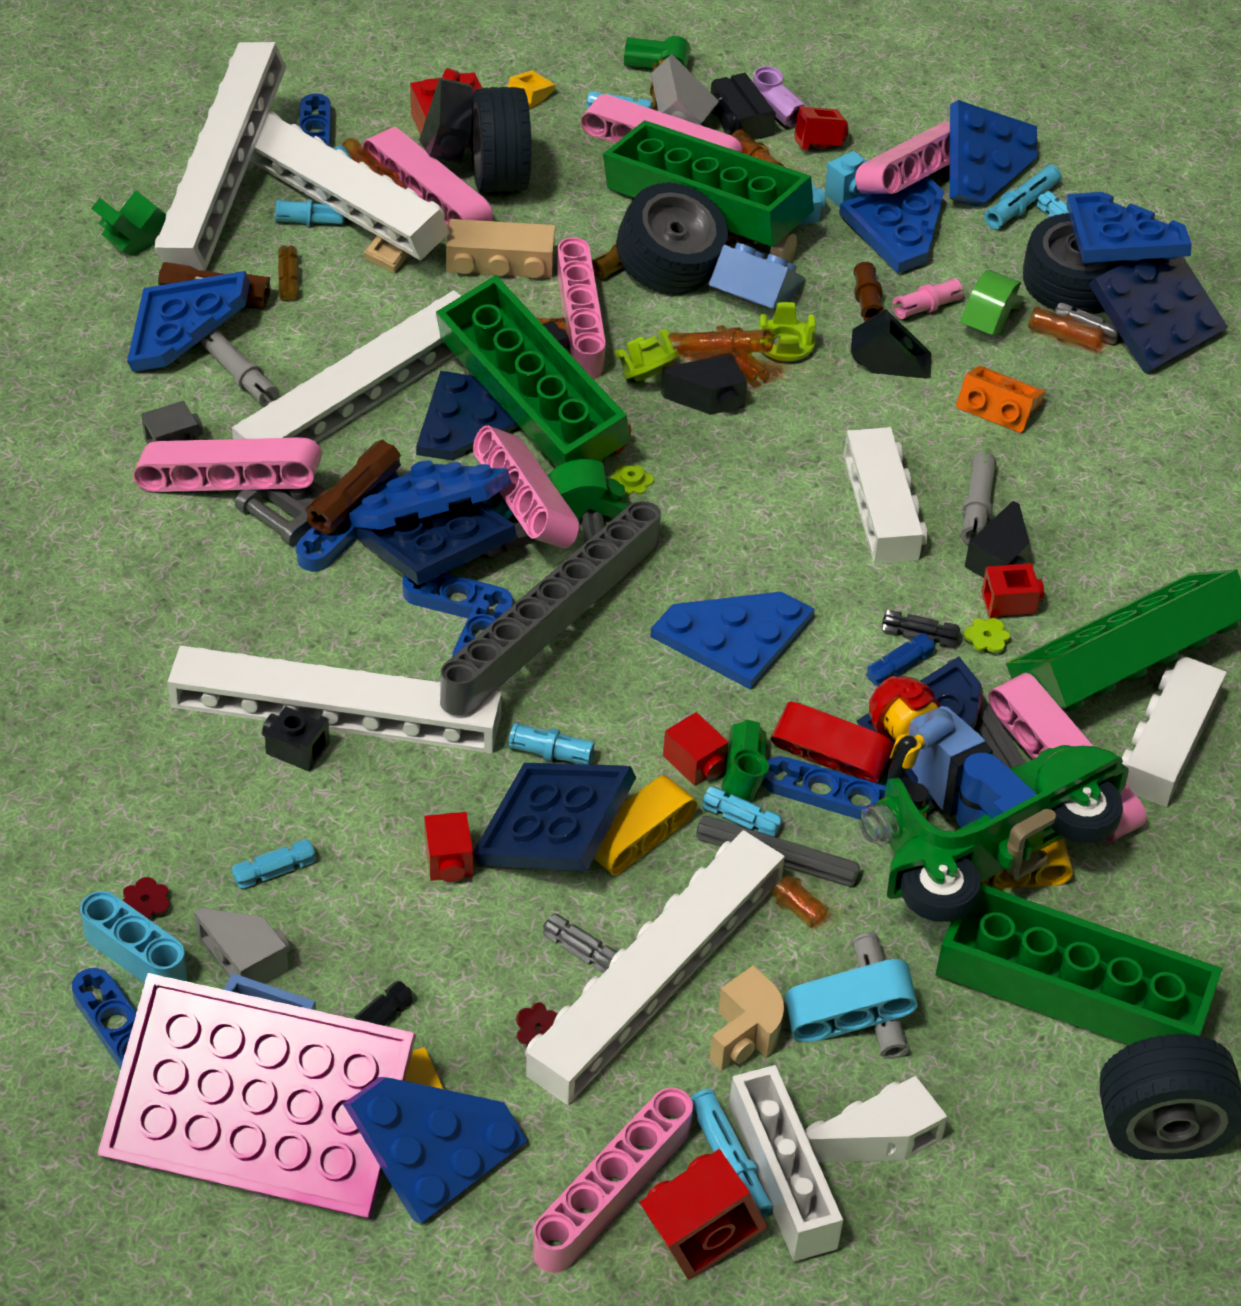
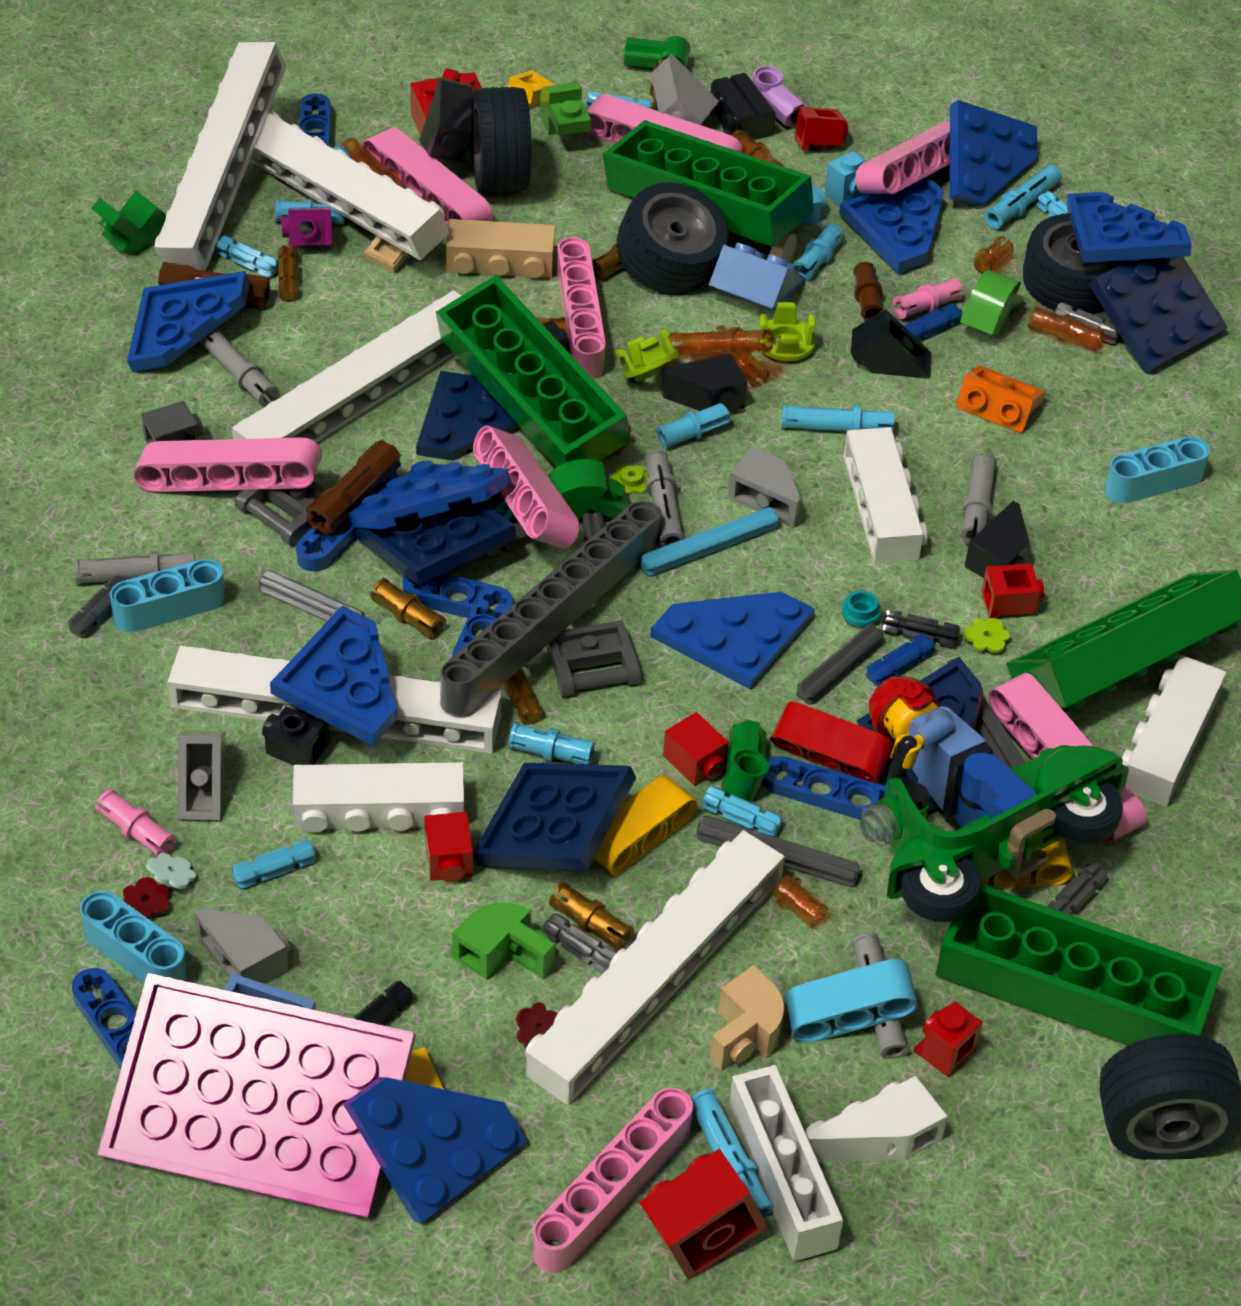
(94, 610): none -> dark grey axle
(127, 567): none -> light grey pin
(135, 822): none -> bright pink pin
(167, 595): none -> medium azure beam
(171, 870): none -> light aqua plant
(201, 774): none -> light grey slope
(247, 256): none -> medium azure axle
(301, 595): none -> axle
(321, 221): none -> magenta brick
(342, 678): none -> blue plate
(374, 795): none -> white brick
(408, 608): none -> pearl gold pin
(500, 933): none -> bright green brick
(522, 698): none -> pearl gold axle
(563, 109): none -> bright green brick
(591, 916): none -> pearl gold pin
(593, 647): none -> dark grey plate
(658, 470): none -> light grey pin
(693, 425): none -> medium azure axle
(709, 541): none -> medium azure axle
(765, 482): none -> light grey slope
(819, 251): none -> medium azure pin
(835, 419): none -> medium azure pin
(839, 663): none -> dark grey axle
(861, 608): none -> teal plate
(935, 321): none -> blue axle
(949, 1038): none -> red brick
(993, 255): none -> clear orange pin
(1079, 888): none -> dark grey axle
(1156, 469): none -> medium azure beam

